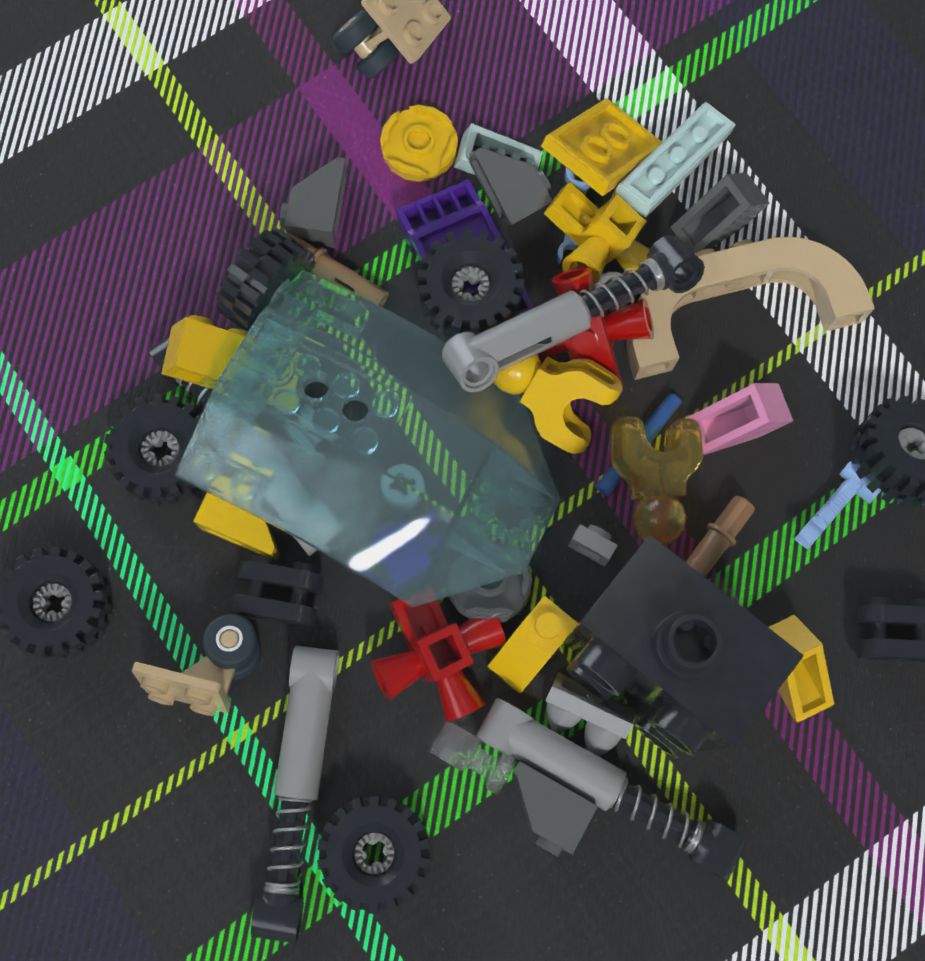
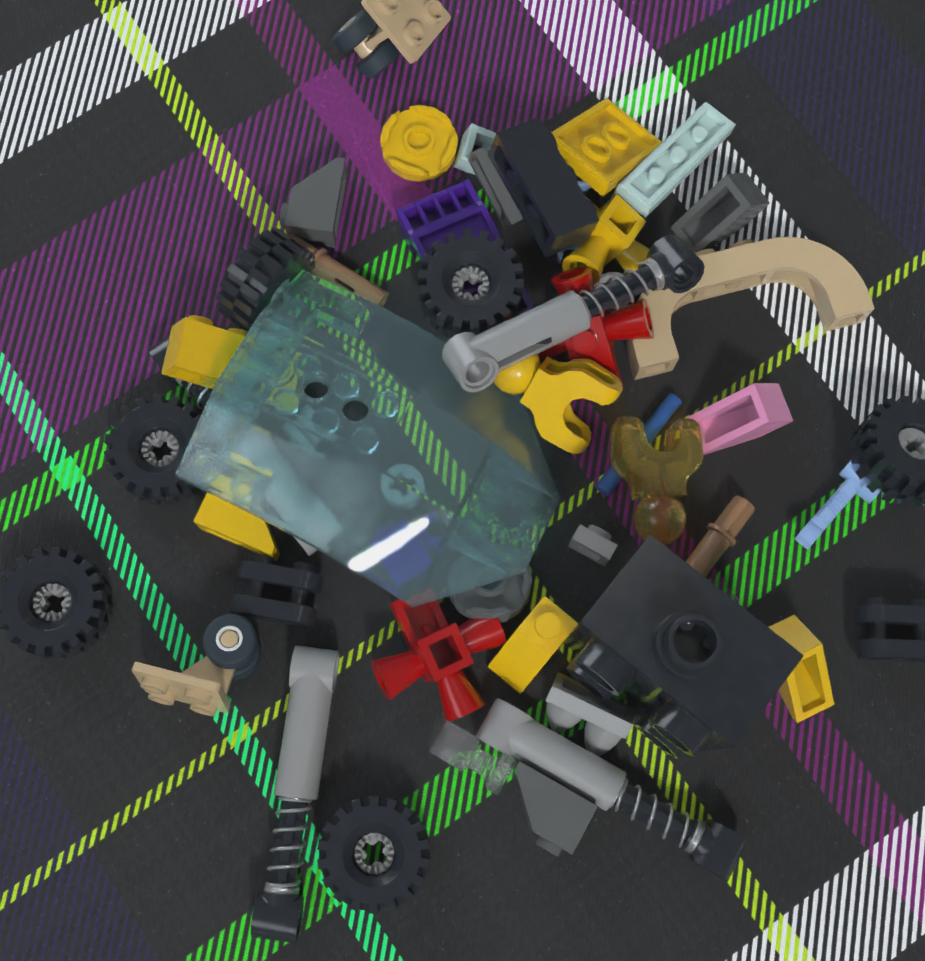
(543, 186): none -> black brick

